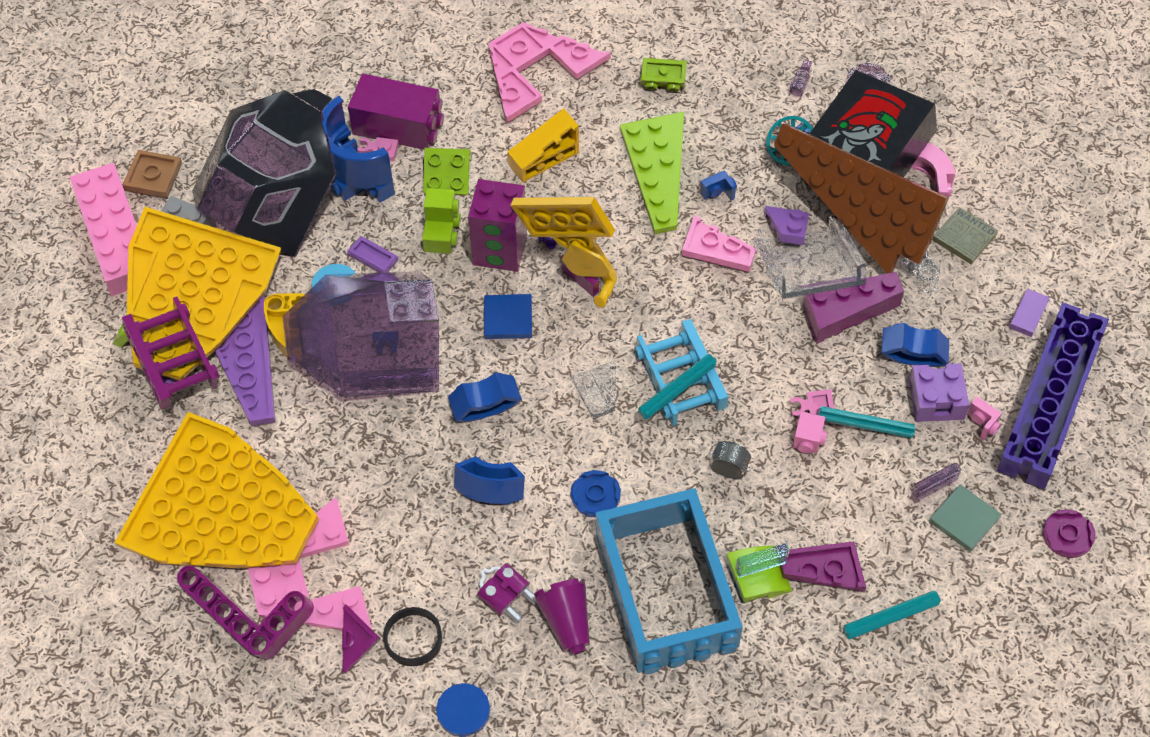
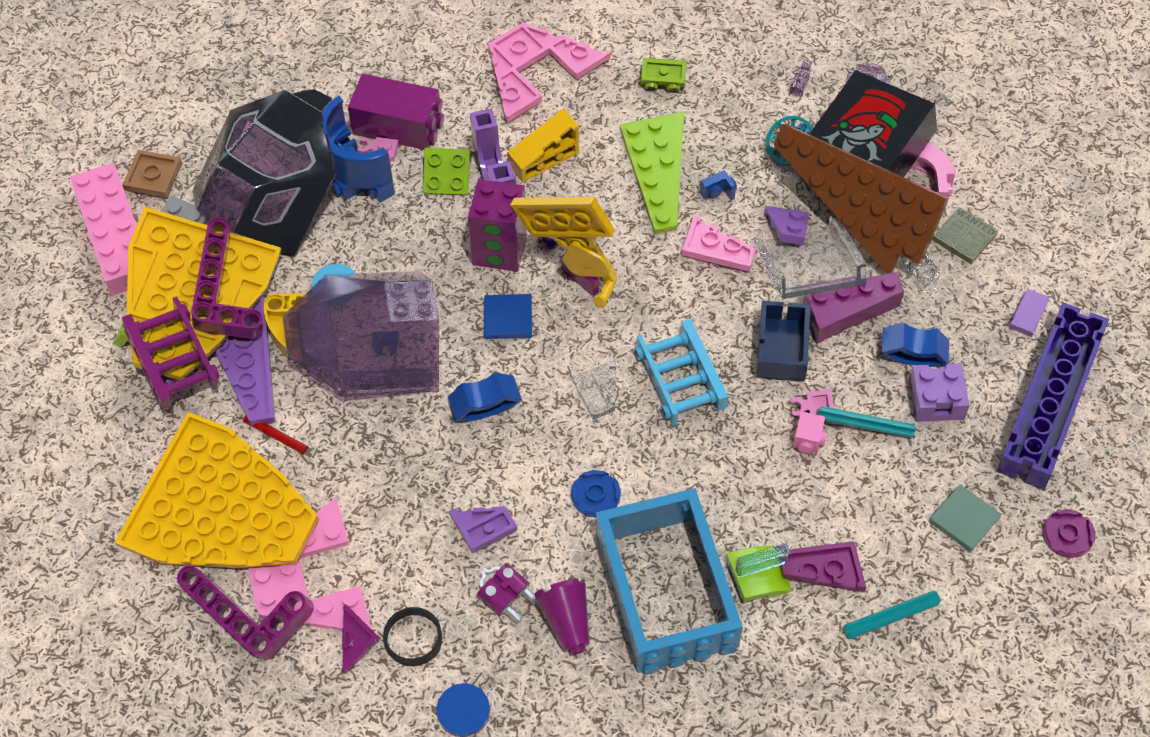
(211, 284): none -> magenta beam
(279, 436): none -> red bar
(372, 255): medium lavender tile -> none
(441, 220): lime brick -> none
(483, 525): none -> medium lavender wing
(487, 148): none -> medium lavender arch
(489, 481): blue brick -> none
(677, 386): teal axle -> none
(730, 460): clear piece -> none
(782, 342): none -> dark blue piece
(936, 482): clear purple tile -> none
(985, 414): bright pink bracket -> none

